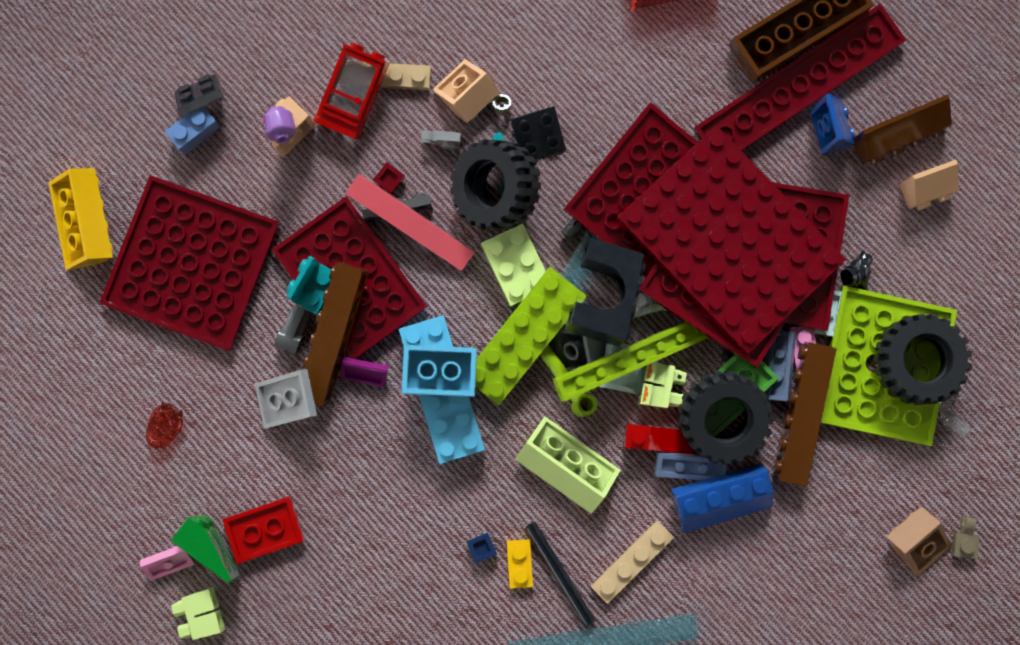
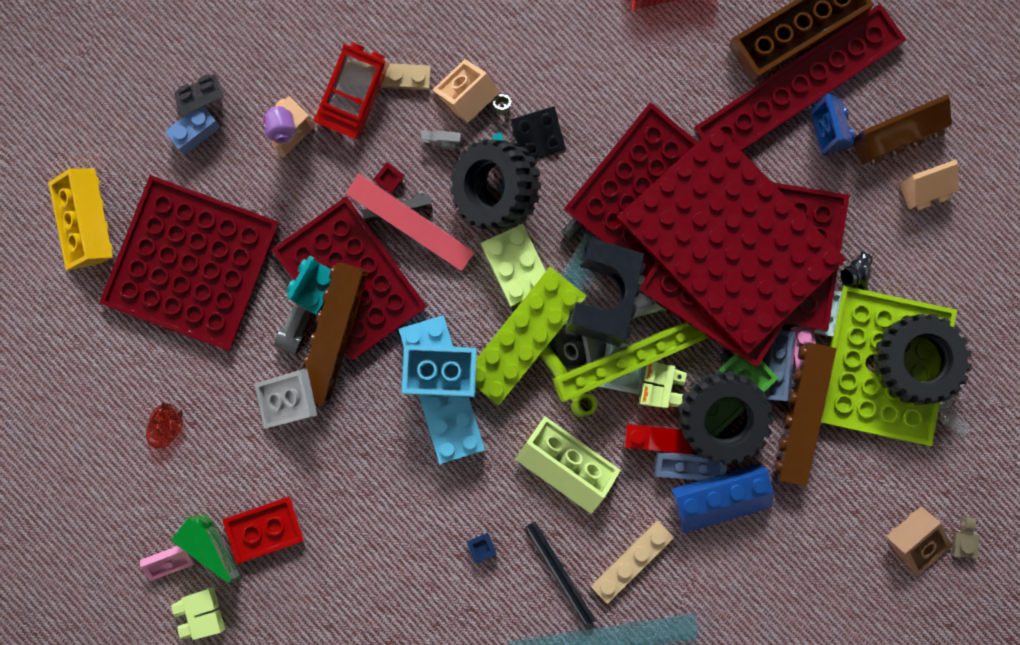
(364, 372): magenta tile -> none
(519, 563): yellow plate -> none

